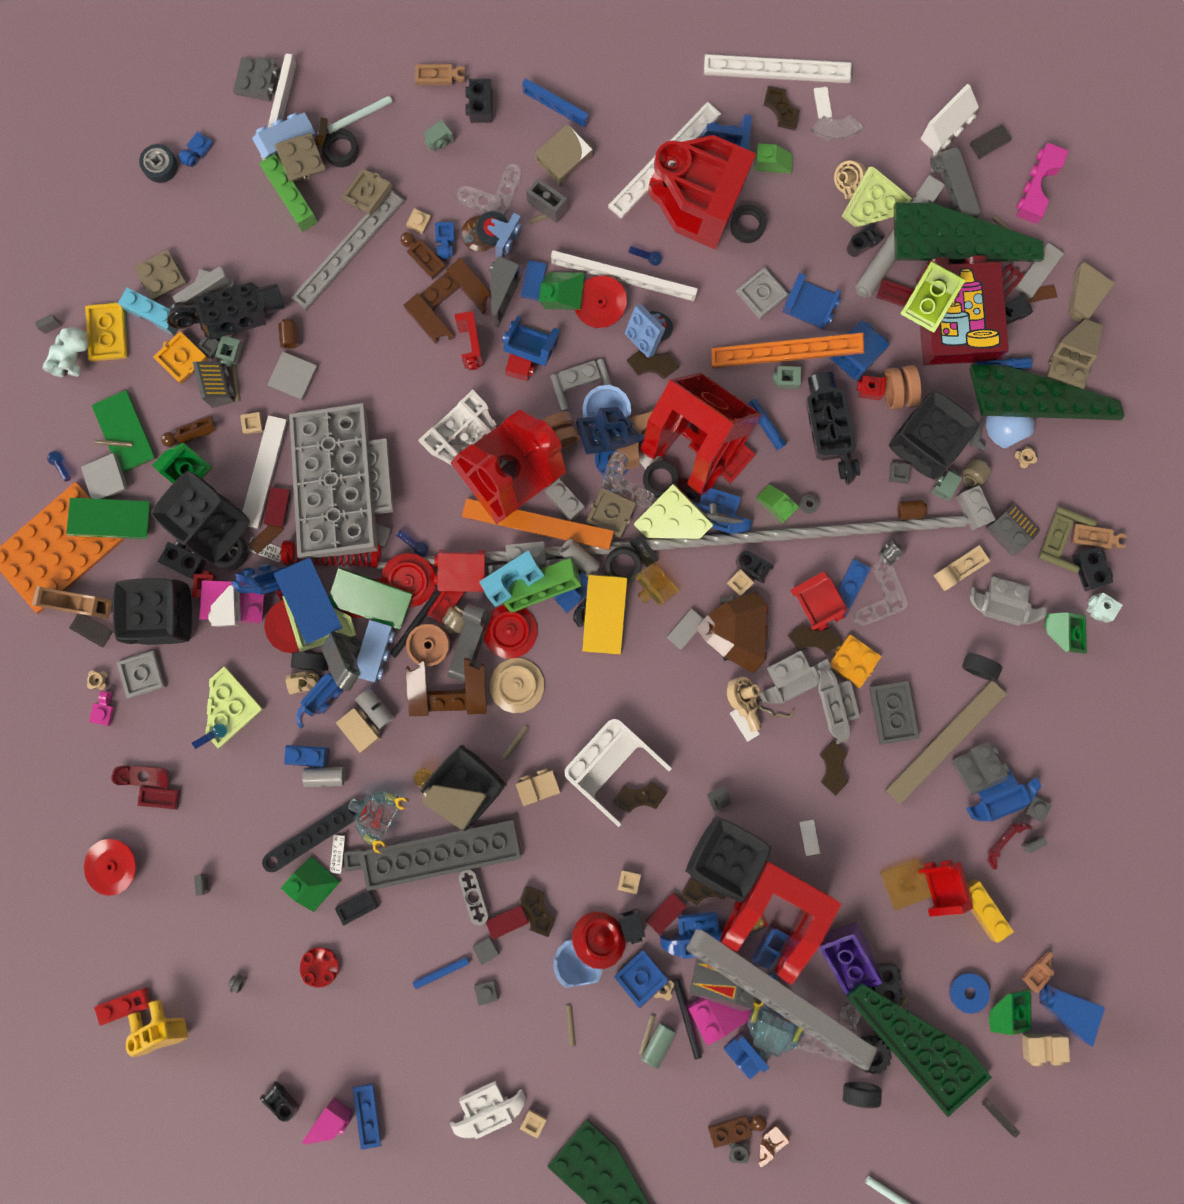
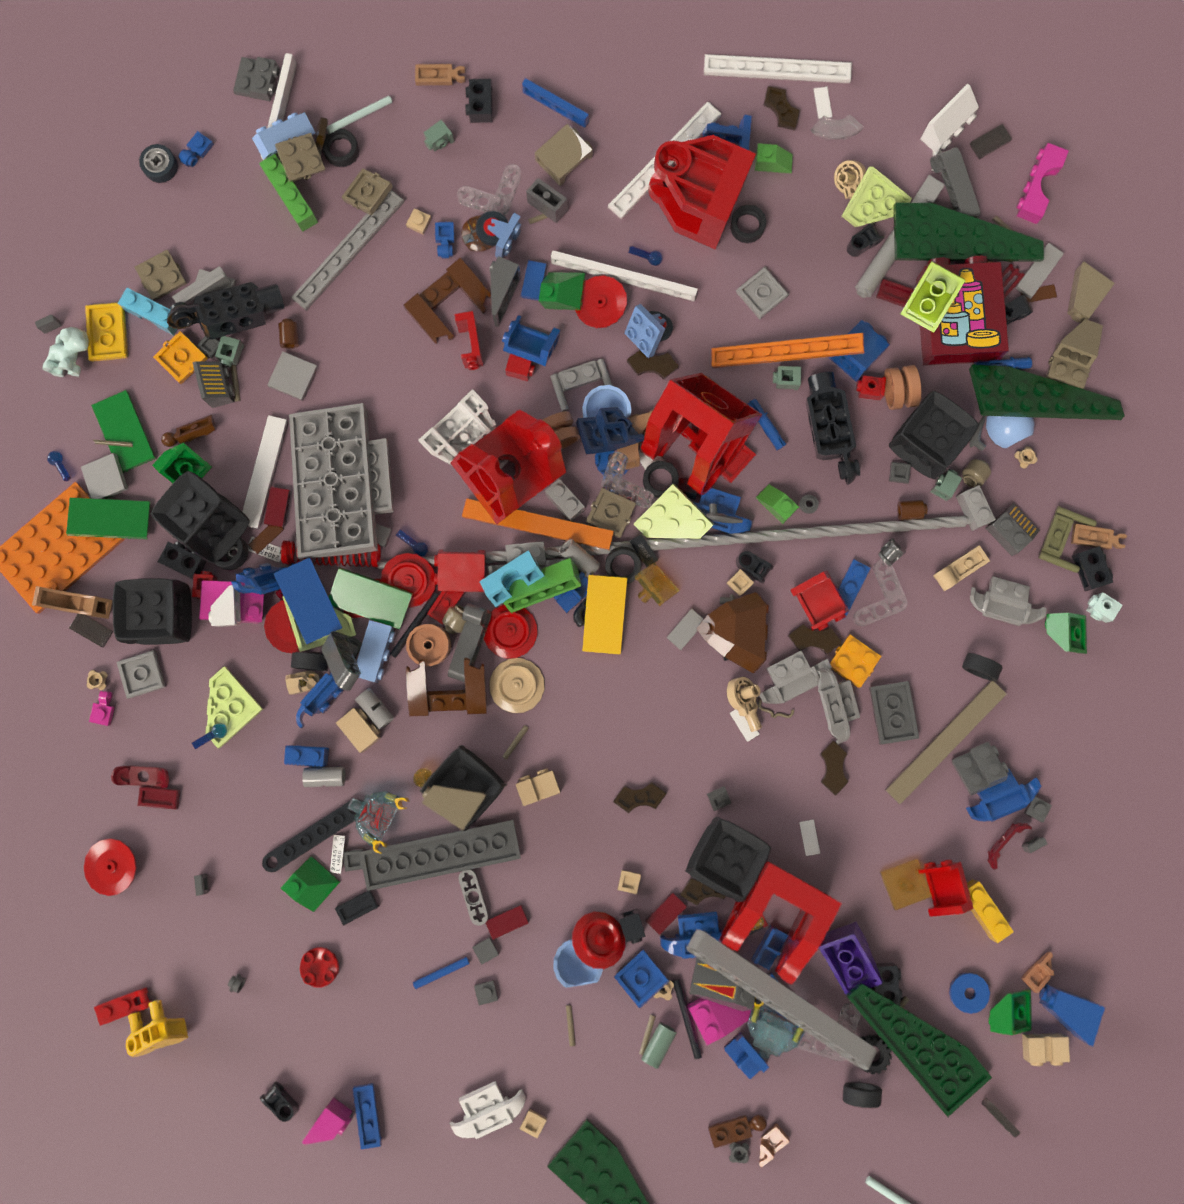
(251, 423): tan plate -> none
(422, 255): reddish brown plate -> none
(540, 920): dark brown tile -> none
(602, 758): white windscreen -> none
(811, 303): blue panel -> none

